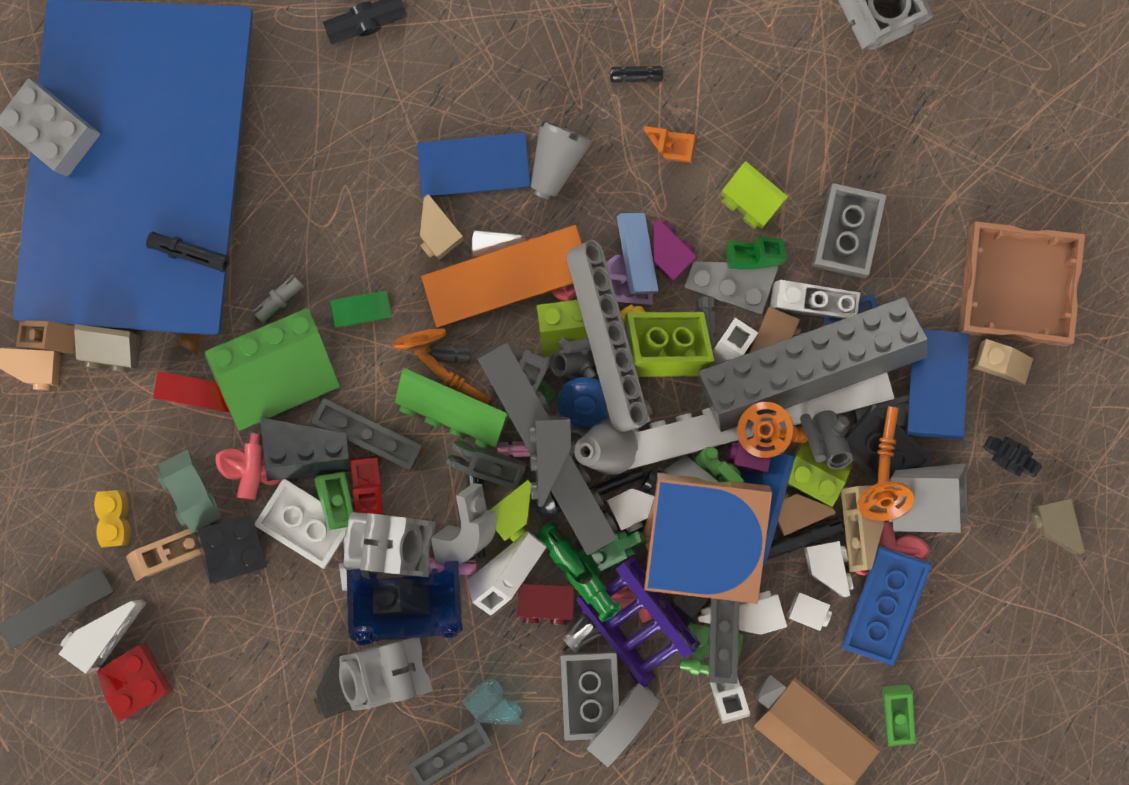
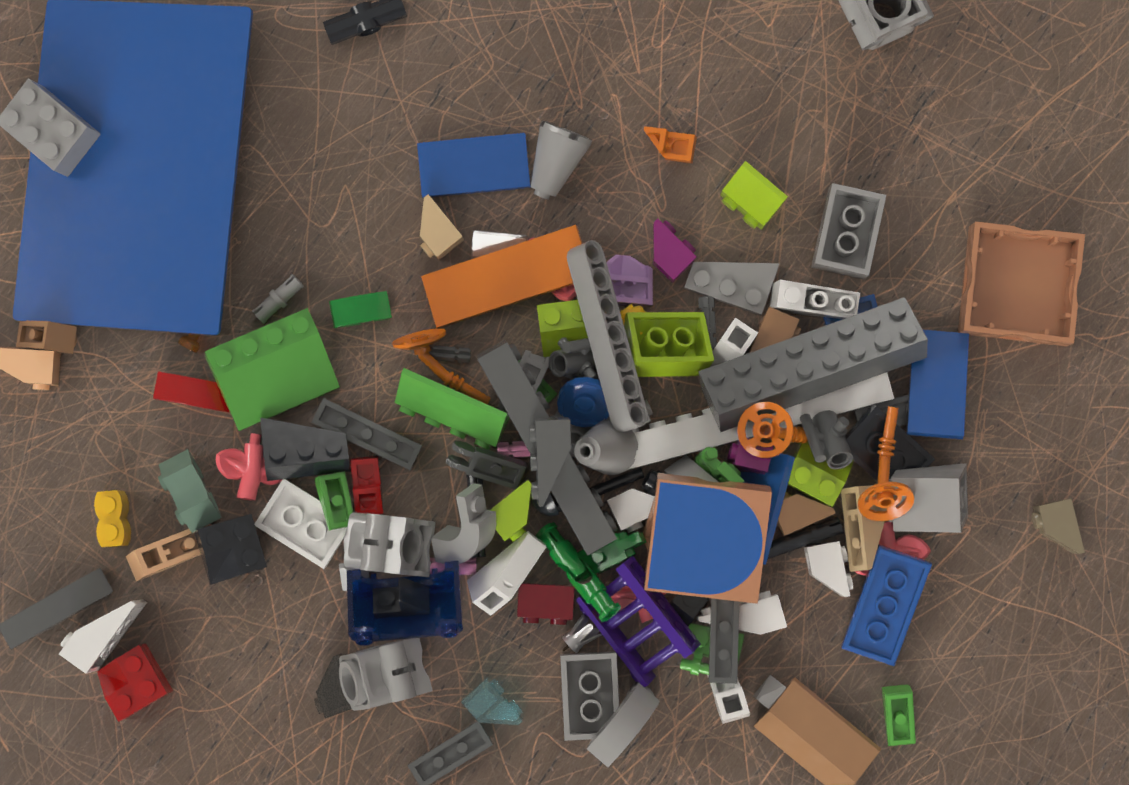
(107, 347): slope -> none
(178, 249): black pin -> none
(636, 74): black axle -> none
(637, 253): light blue tile -> none
(760, 254): green slope -> none
(809, 611): white brick -> none
(1002, 361): tan slope -> none
(1012, 456): black gear -> none

